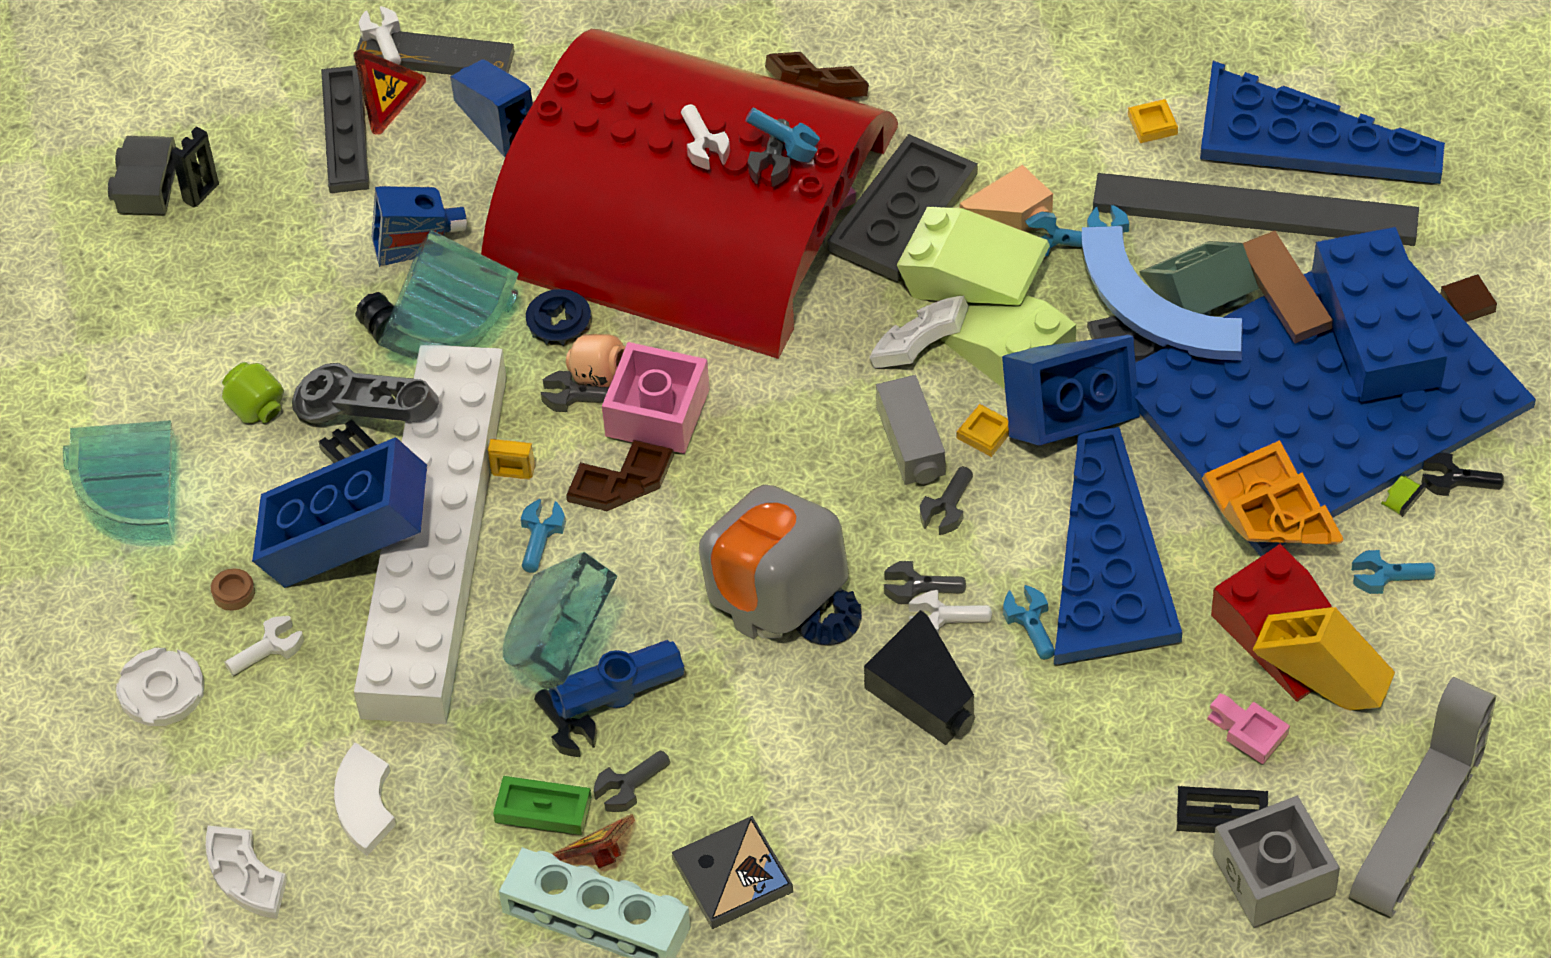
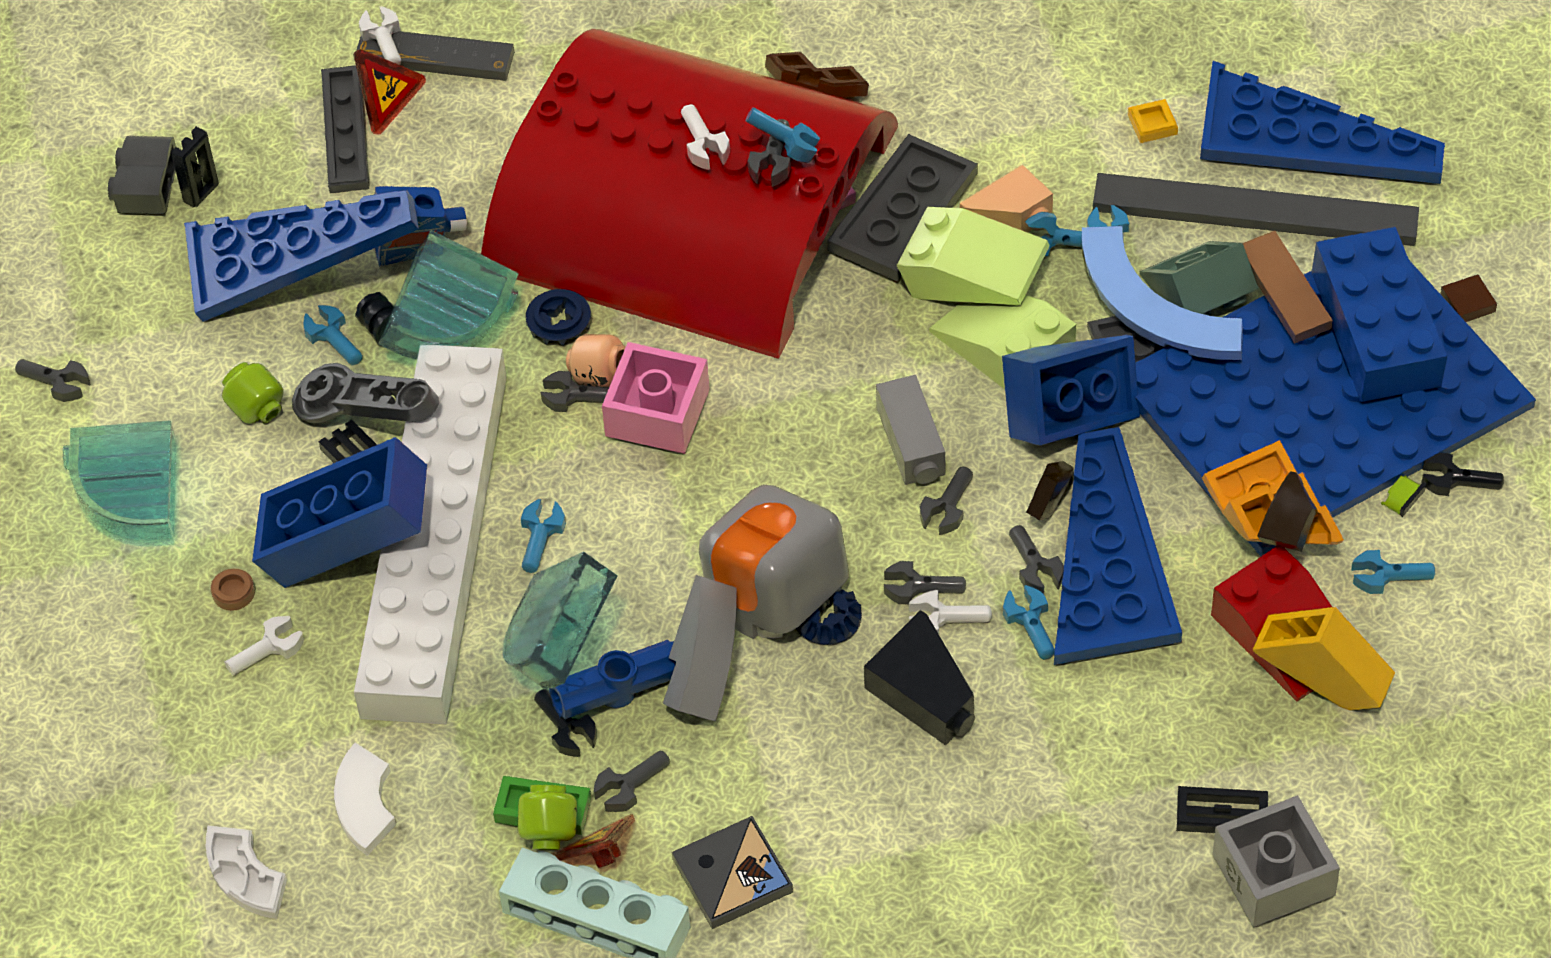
(56, 378): none -> dark grey bar
(168, 697): white tile -> none
(281, 246): none -> blue wing
(332, 333): none -> dark azure bar
(492, 101): blue slope -> none
(511, 459): yellow tile -> none
(547, 816): none -> lime head
(607, 489): reddish brown tile -> none
(703, 649): none -> light grey slope
(933, 322): white tile -> none
(984, 430): yellow tile -> none
(1034, 561): none -> dark grey bar
(1050, 490): none -> dark brown slope
(1250, 730): bright pink plate -> none
(1288, 515): none -> dark brown slope
(1426, 804): light grey beam -> none

